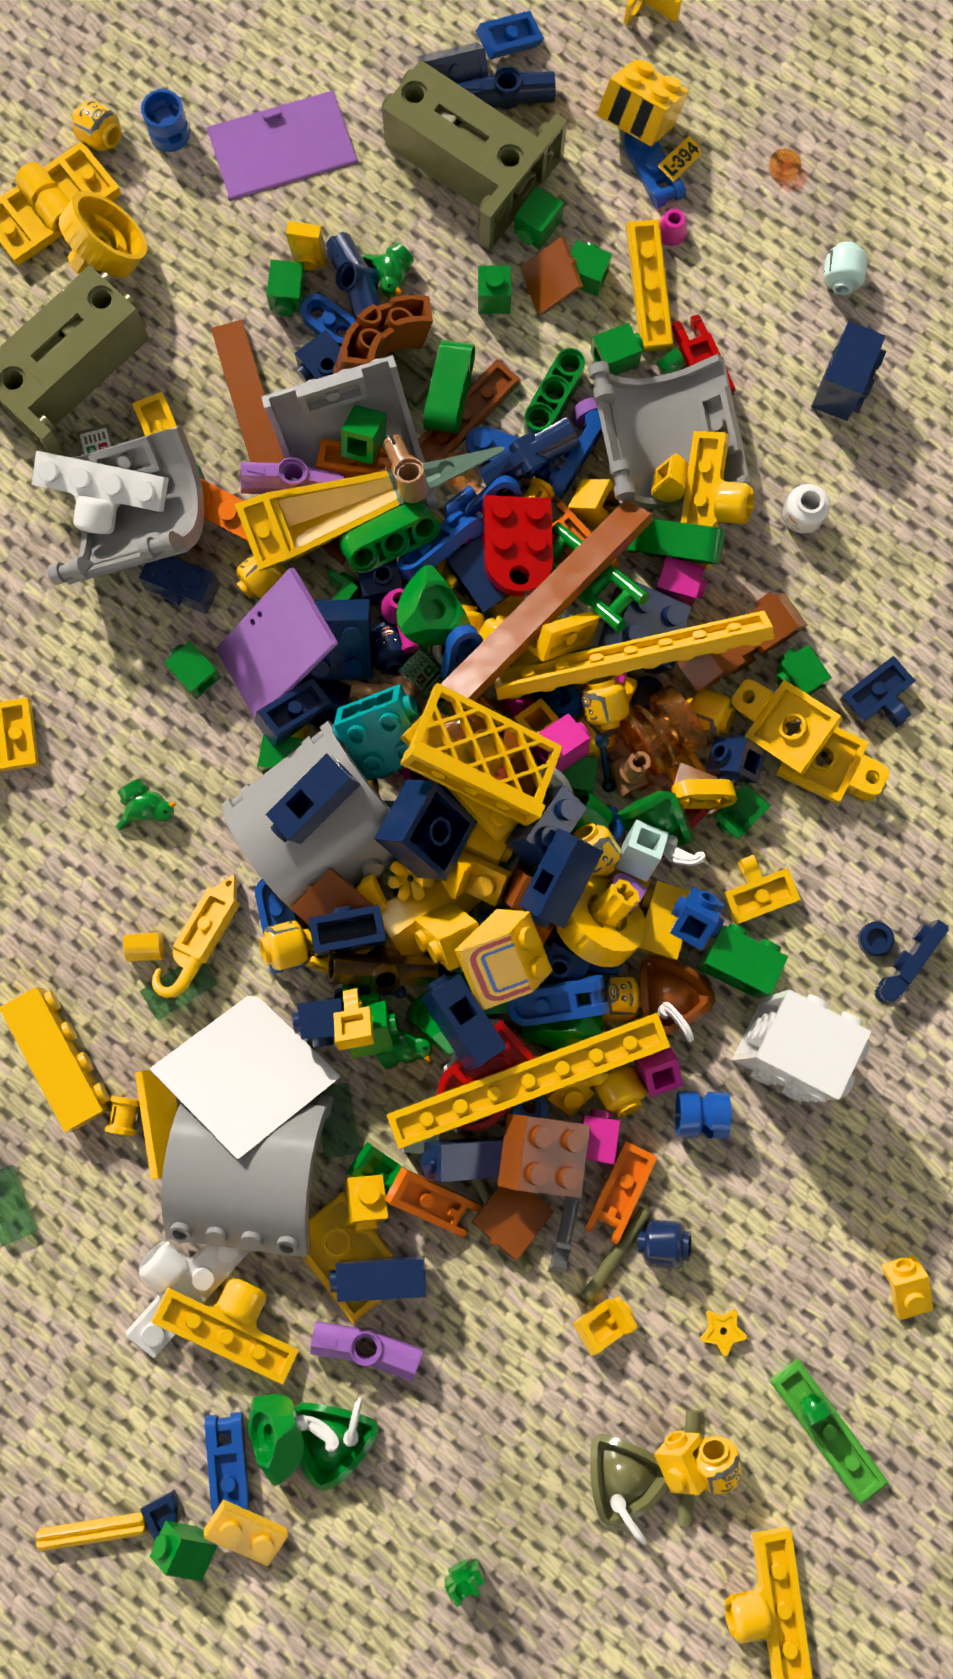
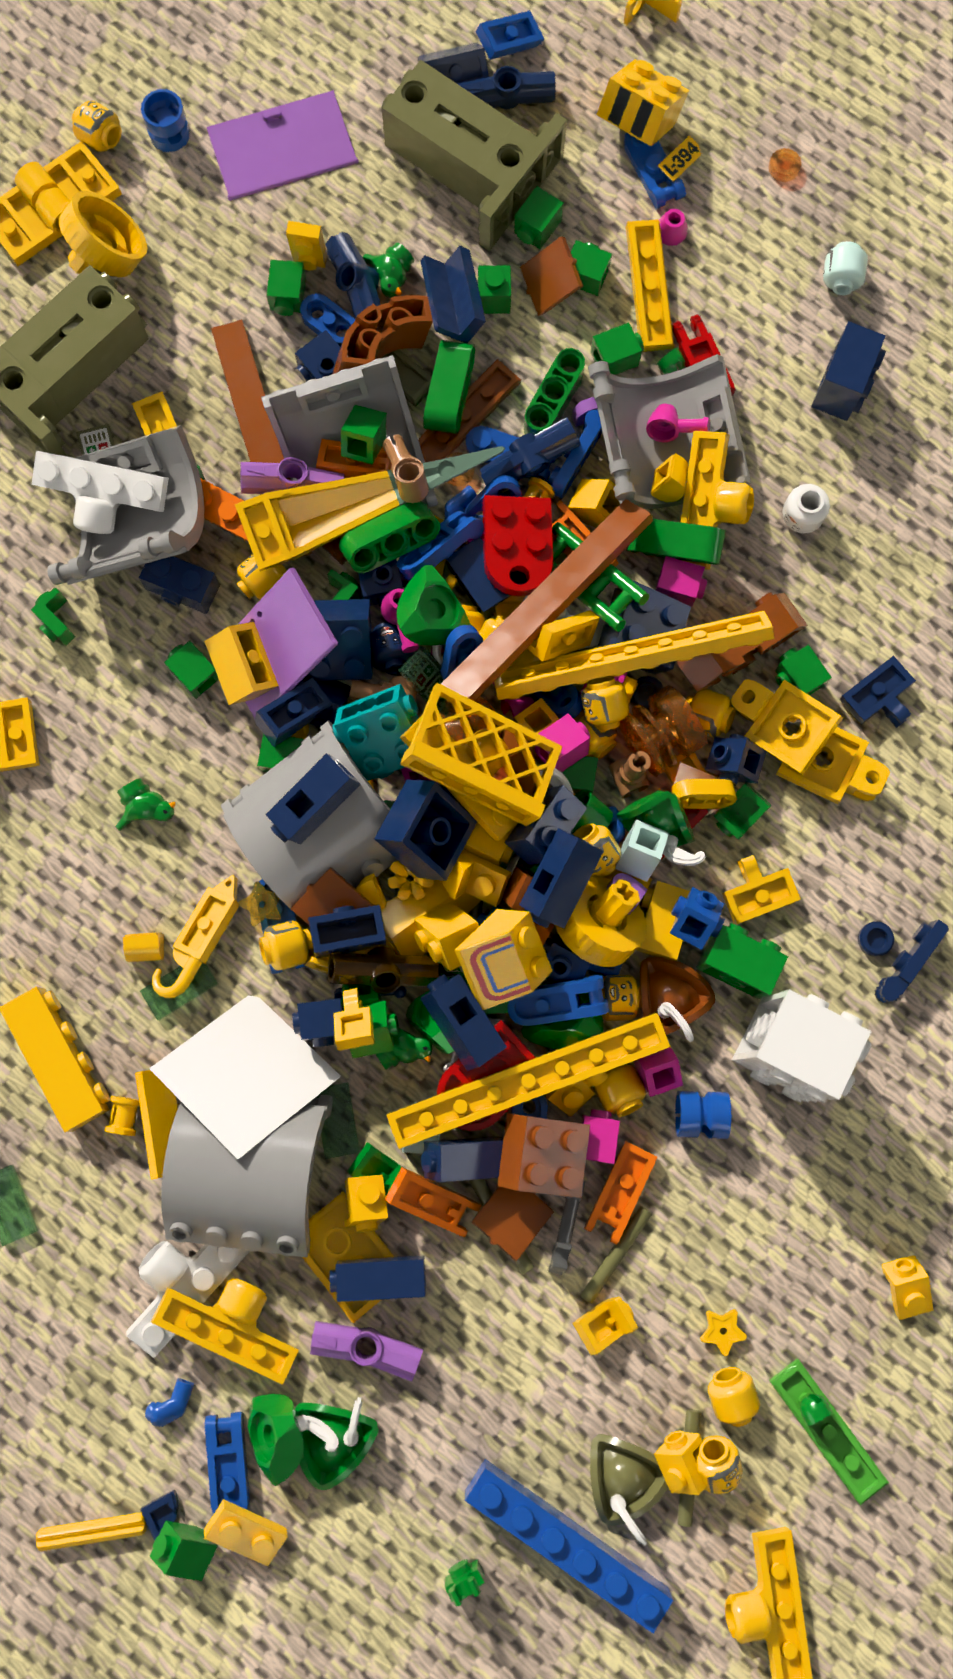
(44, 609): none -> green bracket
(164, 1413): none -> blue arm
(241, 663): none -> yellow brick
(252, 902): none -> clear yellow plate
(454, 295): none -> dark blue panel
(569, 1546): none -> blue brick
(602, 742): dark blue hinge -> none
(665, 424): none -> dark pink bar
(665, 1244): dark blue head -> none
(733, 1396): none -> yellow head

